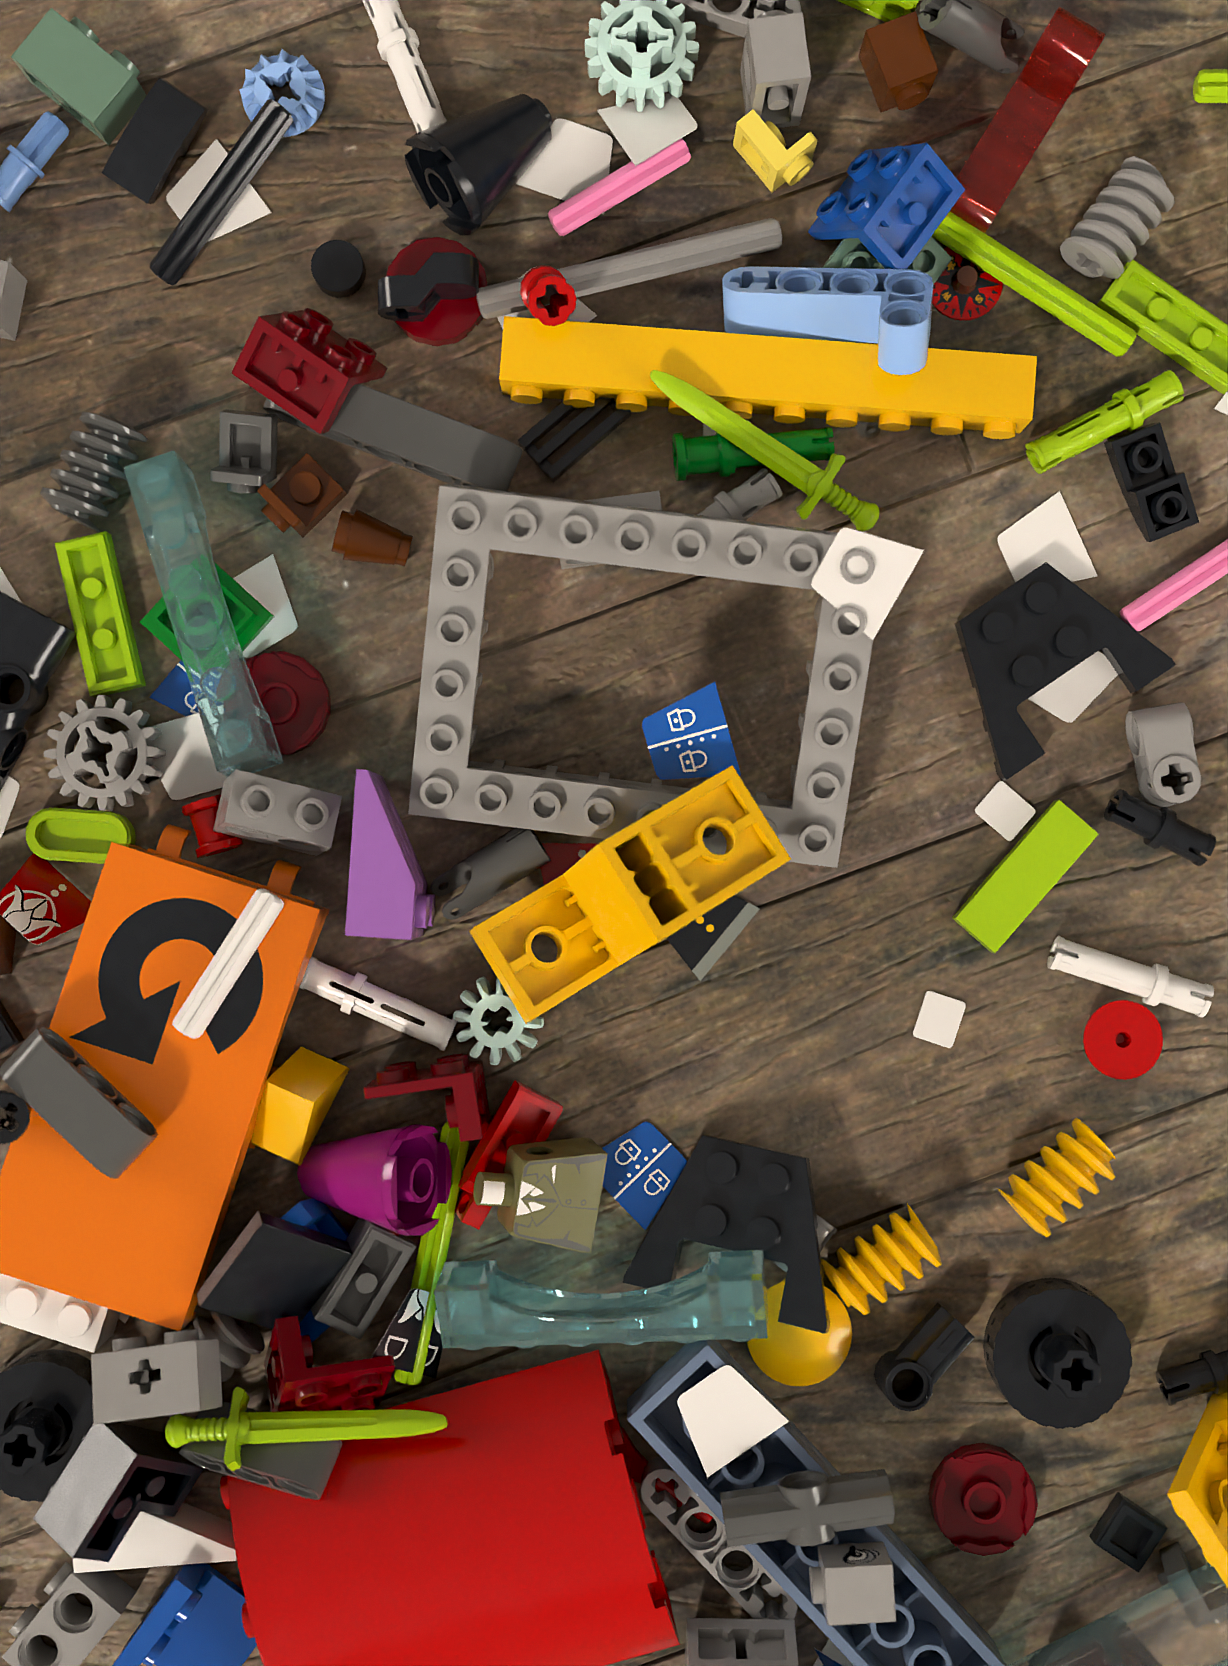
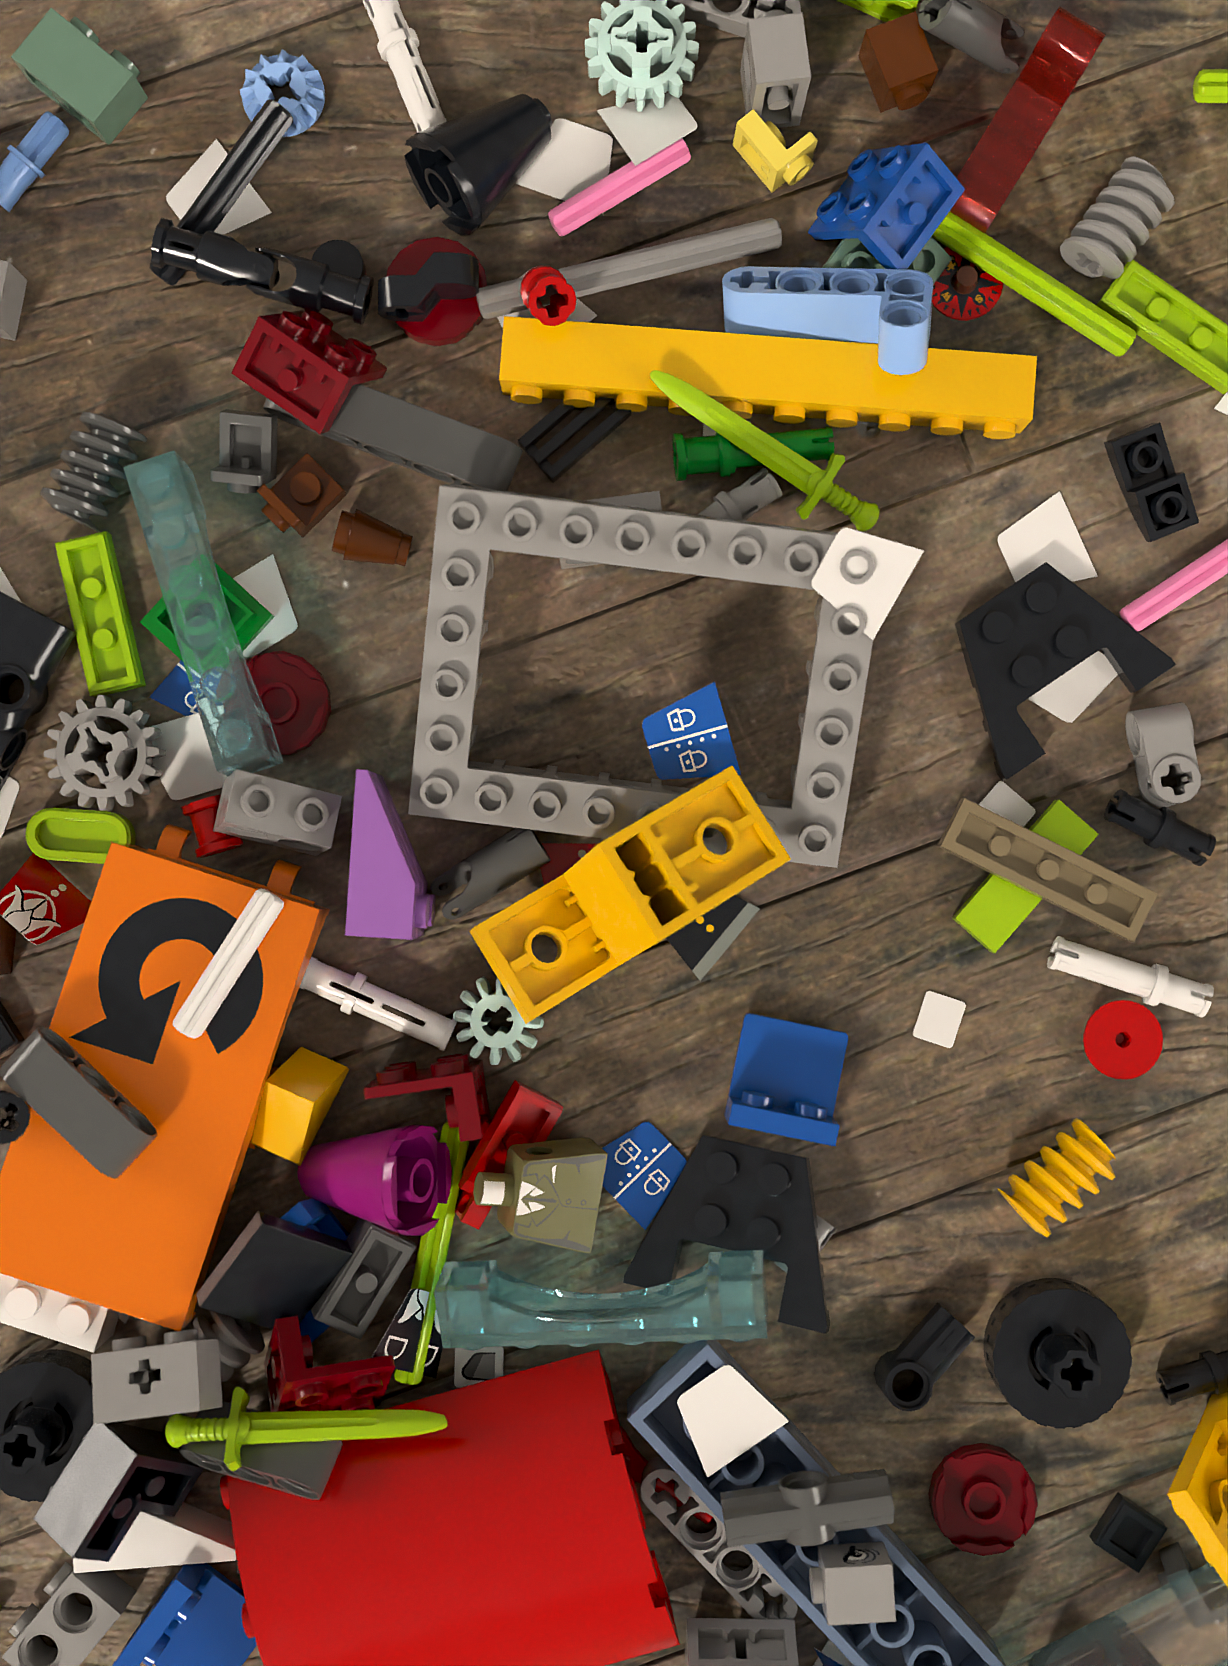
(154, 140): black slope -> none
(228, 263): none -> black piece
(477, 1365): none -> sticker
(786, 1079): none -> blue bracket
(799, 1354): yellow dish -> none
(882, 1261): yellow piece -> none
(1047, 870): none -> dark tan plate
(1123, 412): lime pin -> none

